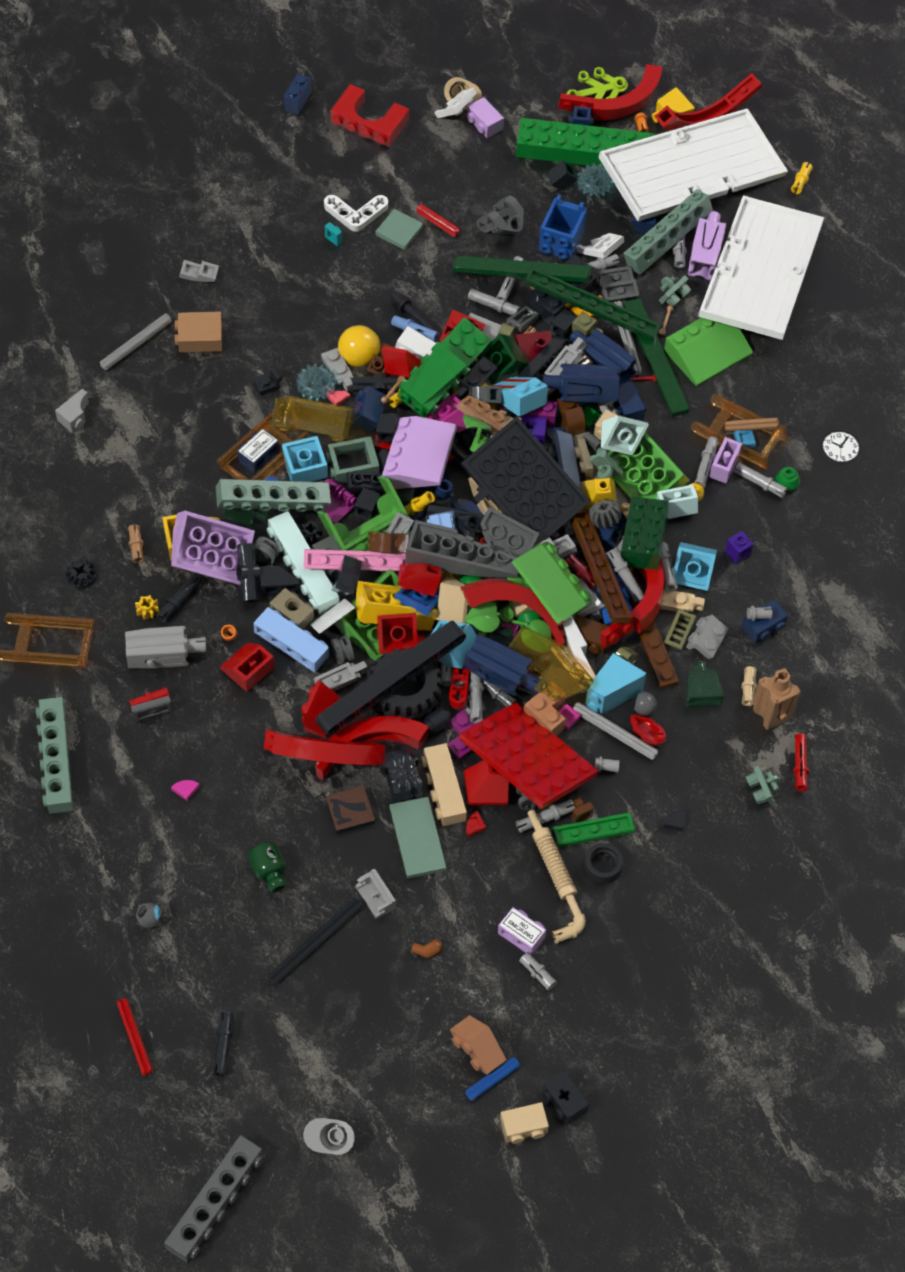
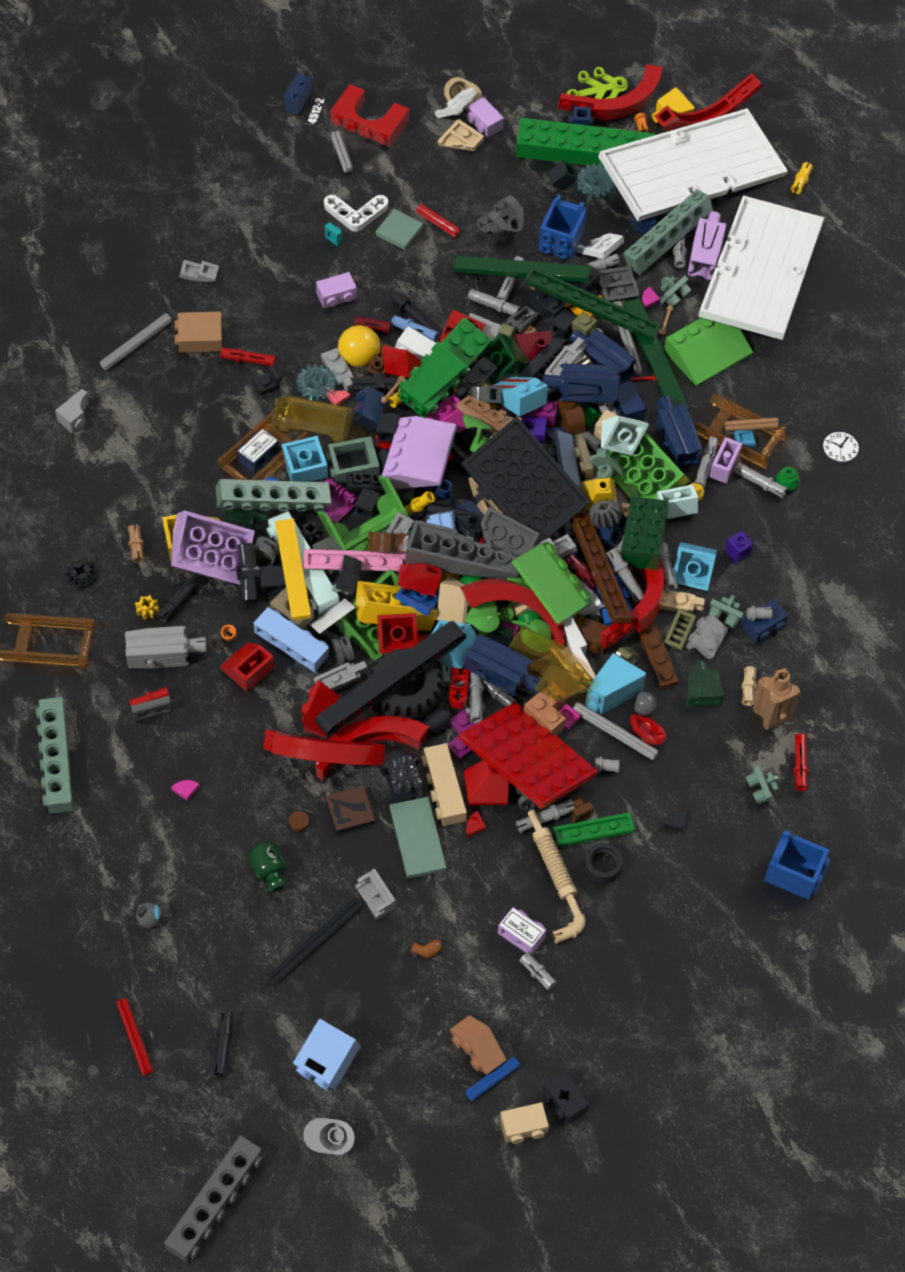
(245, 356): none -> red pin
(292, 569): none -> yellow tile
(298, 821): none -> reddish brown tile
(315, 111): none -> black sticker
(330, 1049): none -> light blue container
(336, 290): none -> lavender brick
(342, 152): none -> light grey axle
(384, 326): none -> dark red pin
(461, 137): none -> tan wing
(649, 298): none -> dark pink tile
(678, 433): none -> dark blue piece
(734, 615): none -> sand green hips
(791, 863): none -> blue container

